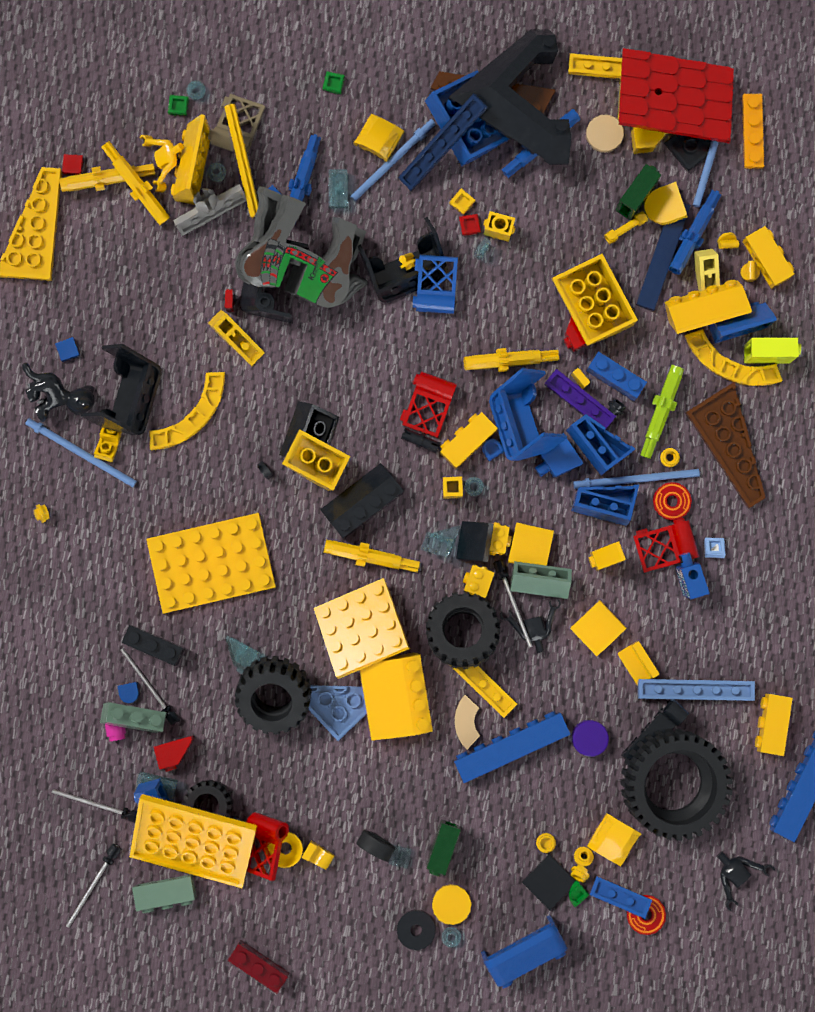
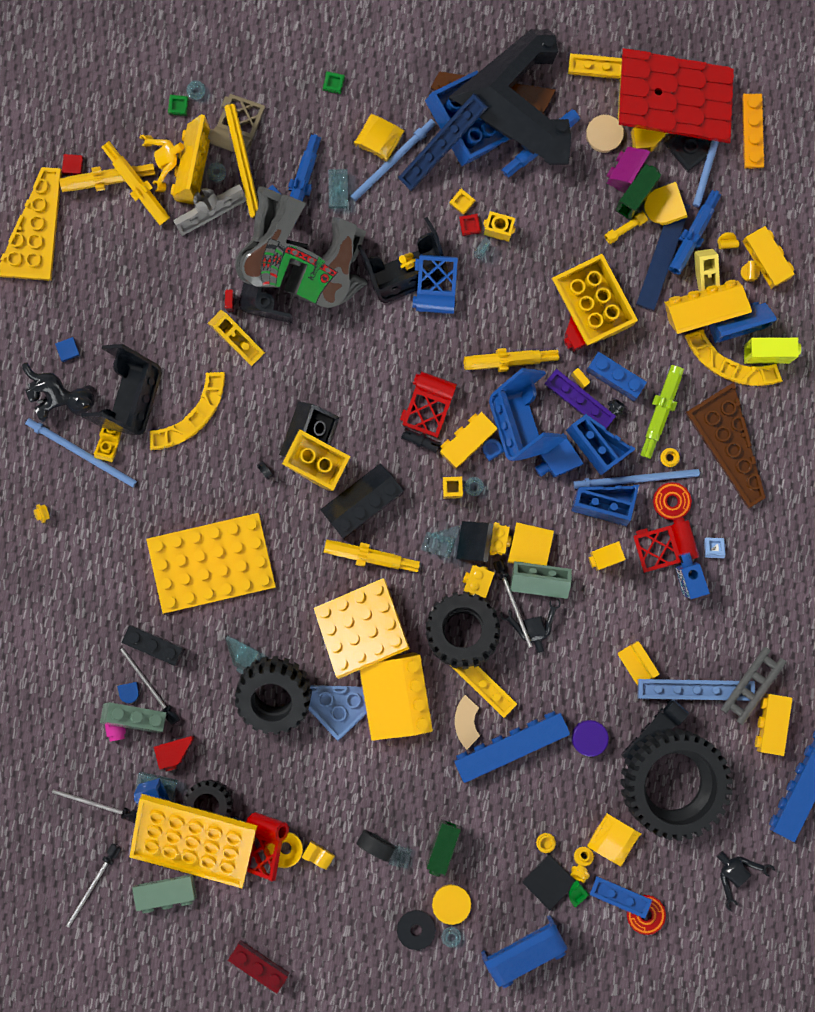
(598, 628): yellow slope -> none
(628, 168): none -> magenta slope
(741, 687): none -> dark grey bar

